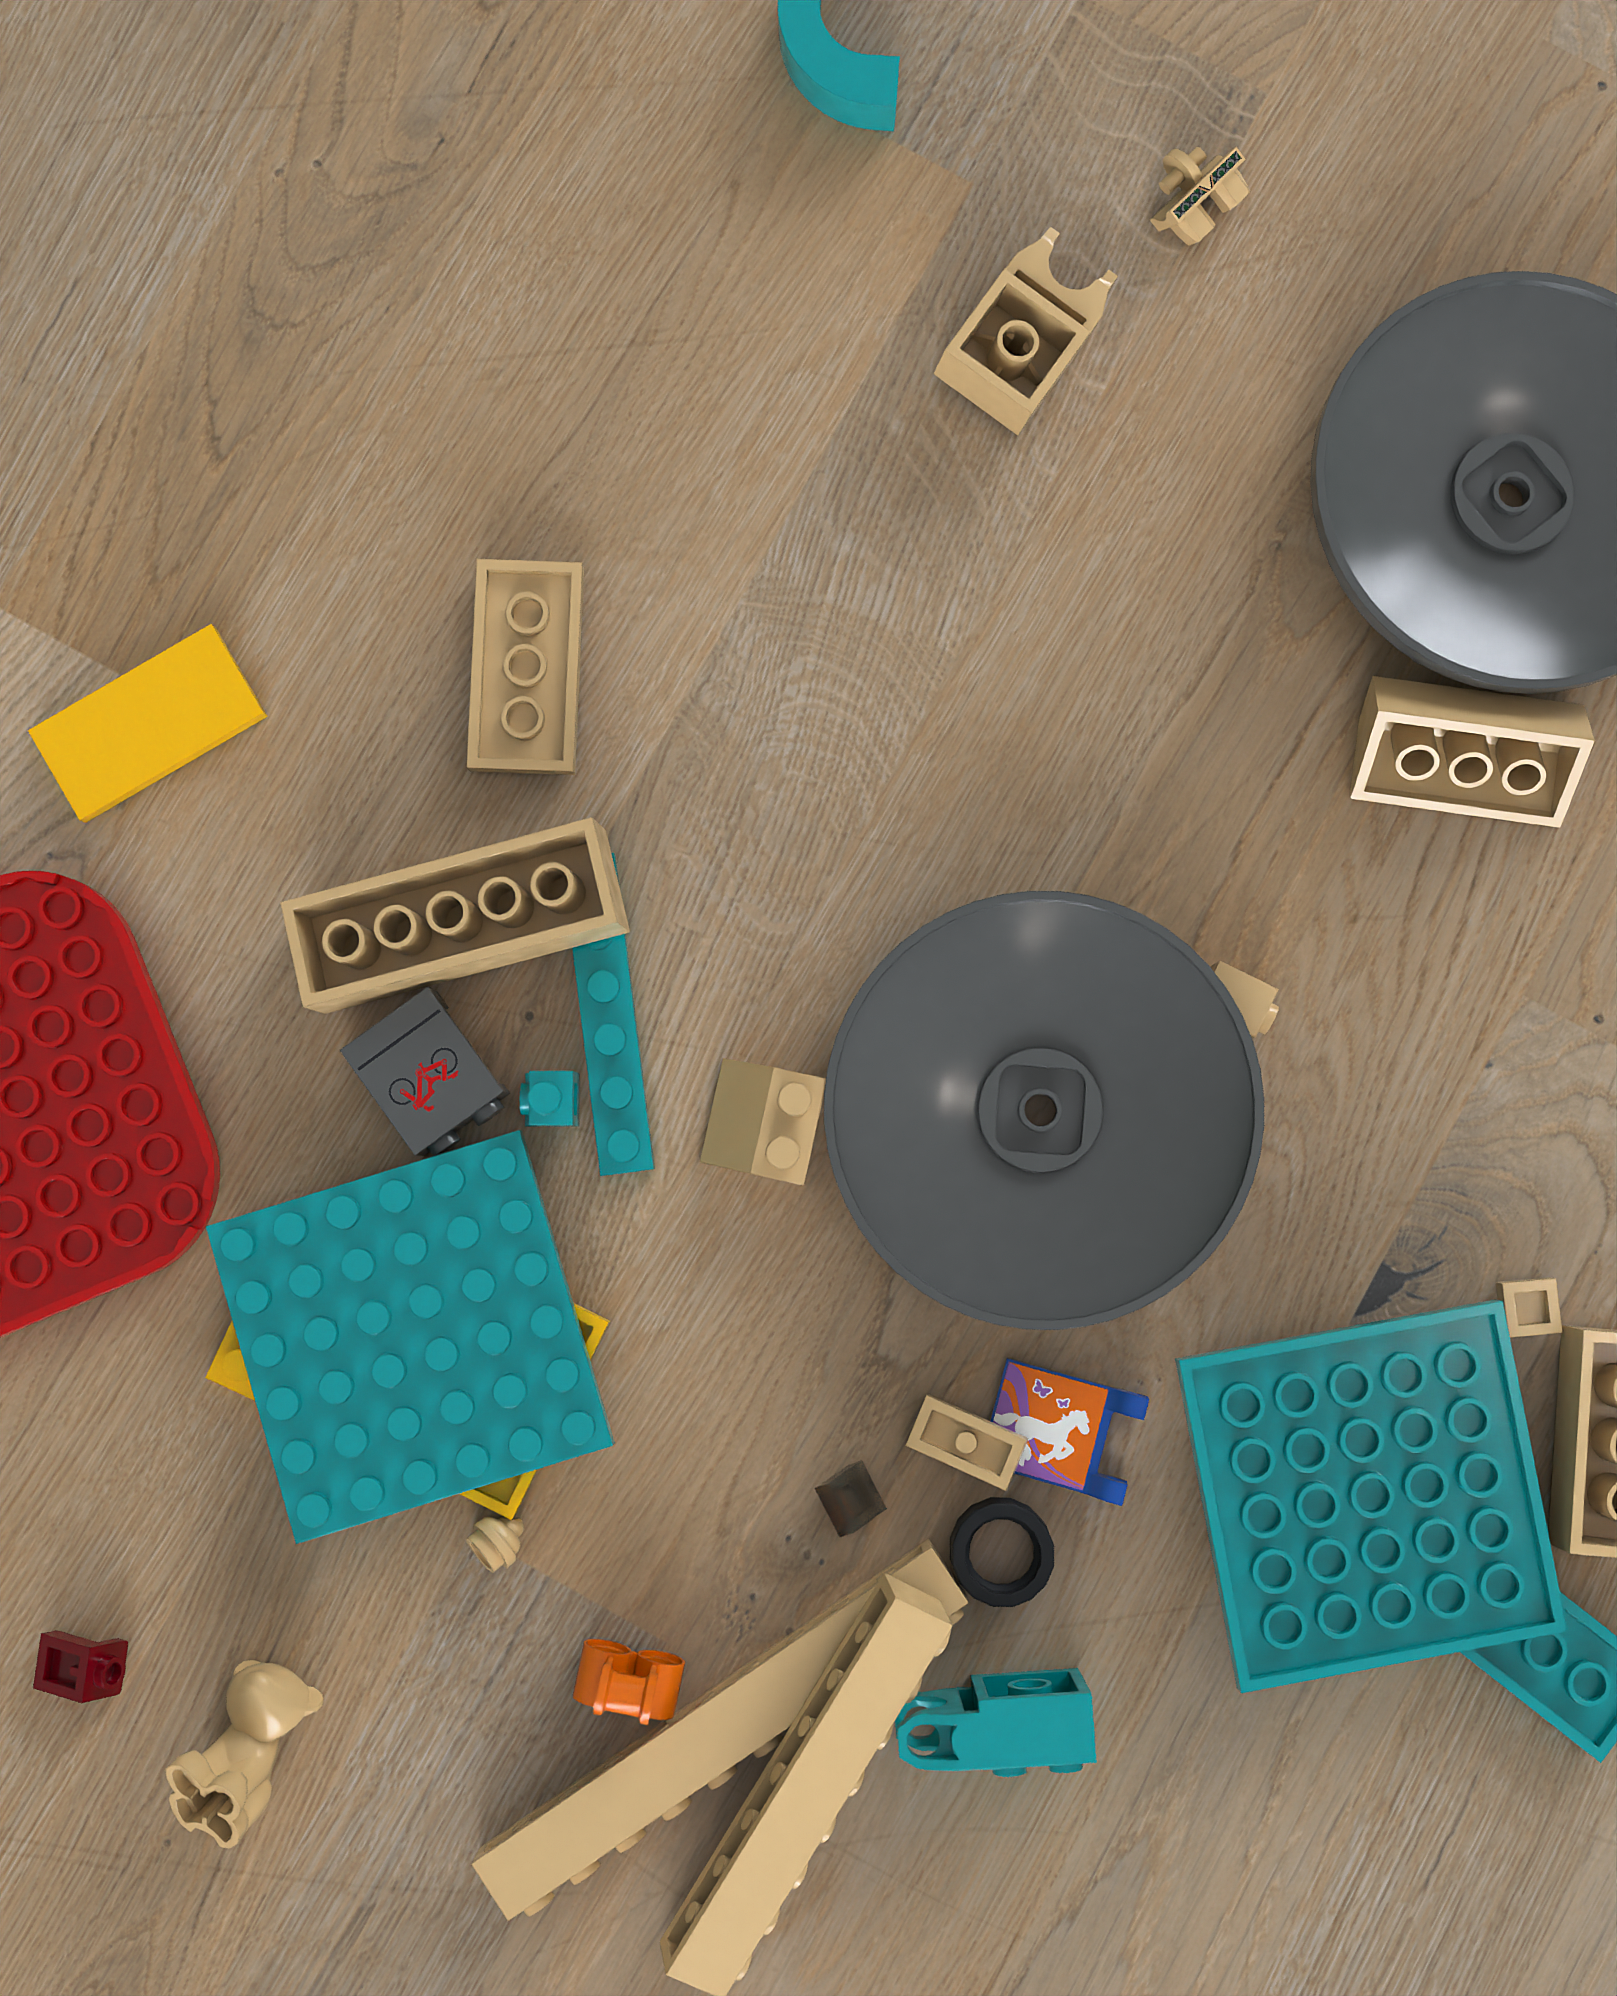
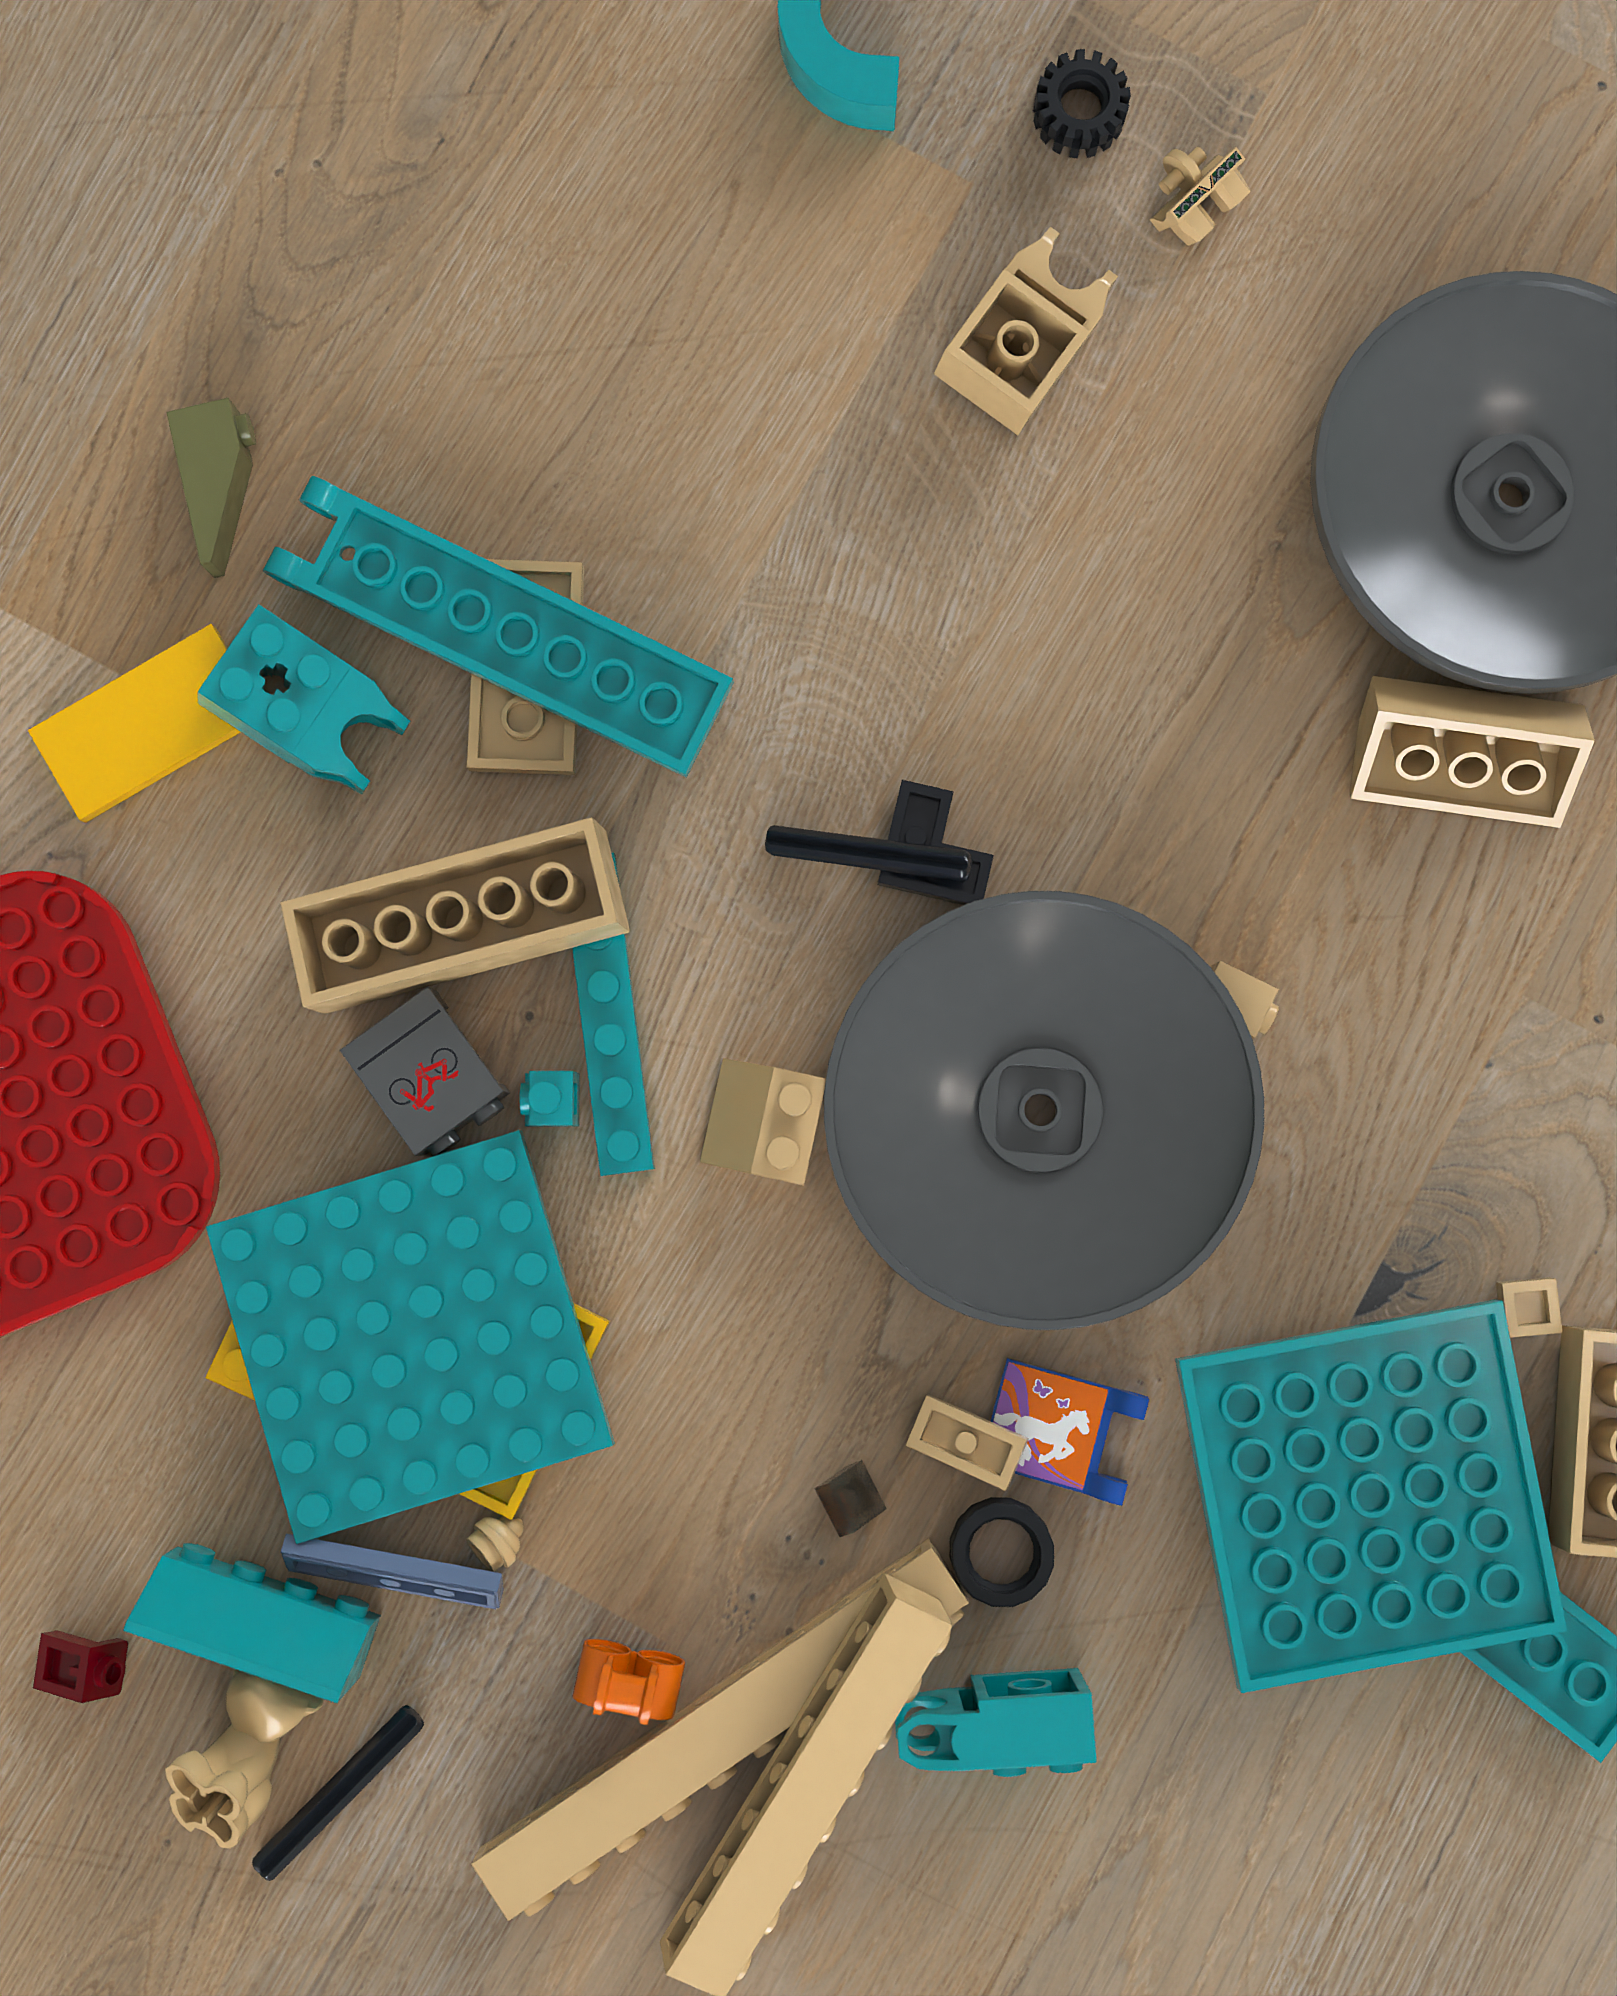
(215, 471): none -> olive slope
(255, 1622): none -> teal slope
(313, 712): none -> teal brick
(337, 1793): none -> black axle
(393, 1572): none -> sand blue tile
(507, 630): none -> teal hinge
(869, 853): none -> black axle
(922, 819): none -> black plate
(1084, 75): none -> black tyre

